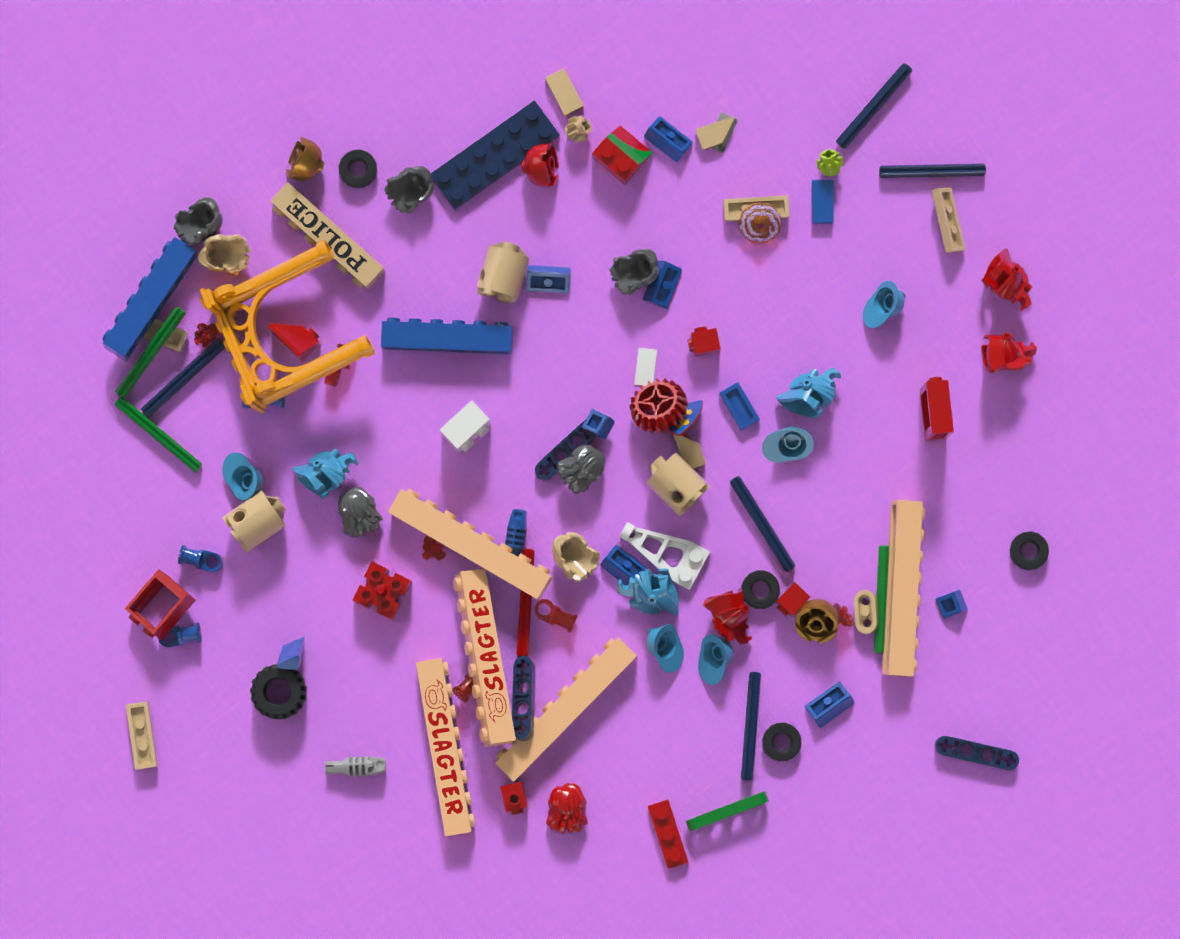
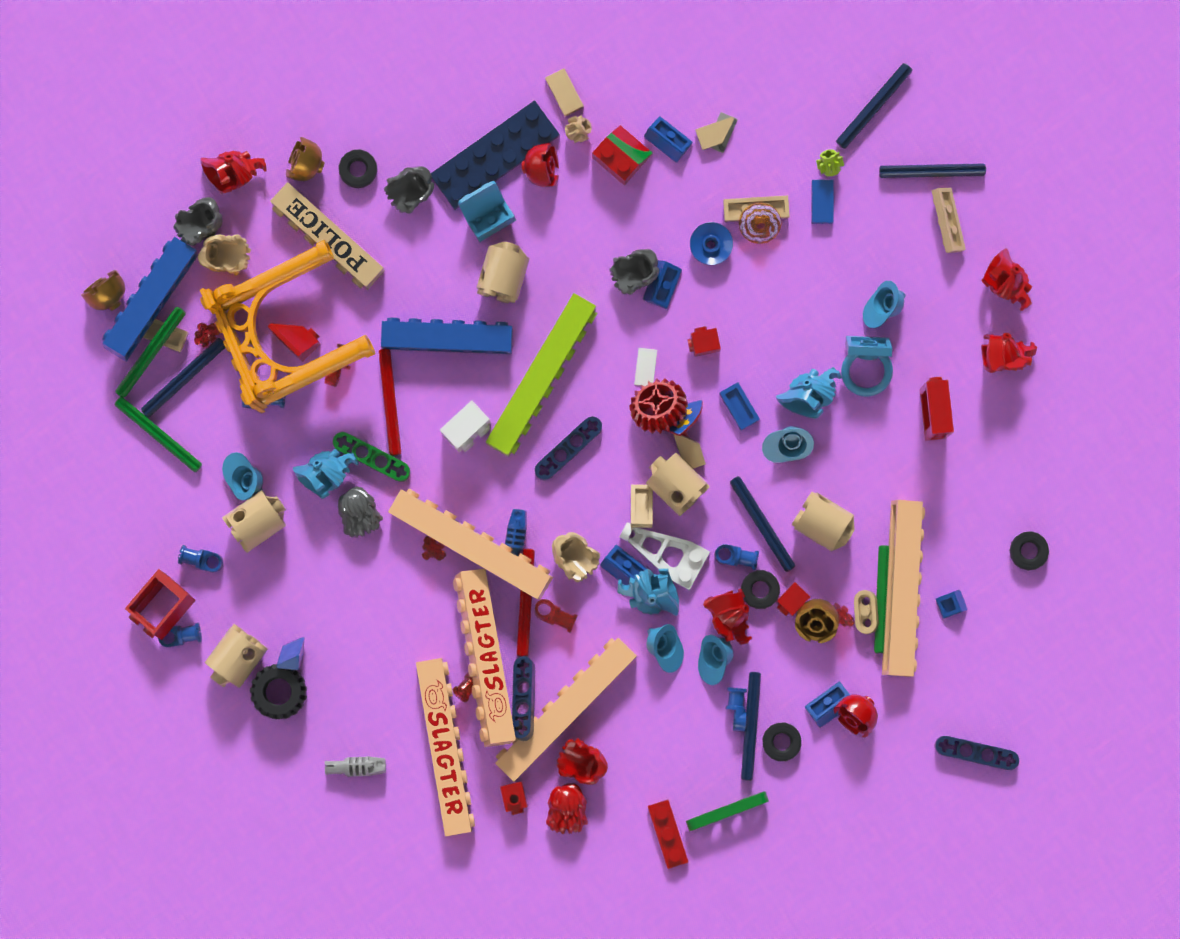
(105, 292): none -> pearl gold cylinder
(141, 735): tan plate -> none
(231, 170): none -> red helmet
(235, 657): none -> tan cylinder
(370, 459): none -> green beam
(382, 590): red brick -> none
(389, 402): none -> red axle
(486, 211): none -> dark azure bracket
(541, 374): none -> lime brick
(548, 279): blue slope -> none
(581, 468): dark grey hair -> none
(581, 762): none -> red hair
(598, 424): blue slope -> none
(641, 506): none -> tan tile
(711, 232): none -> blue dish
(736, 703): none -> blue connector
(738, 556): none -> blue connector
(824, 522): none -> tan cylinder
(857, 714): none -> red cylinder
(867, 349): none -> dark azure tile

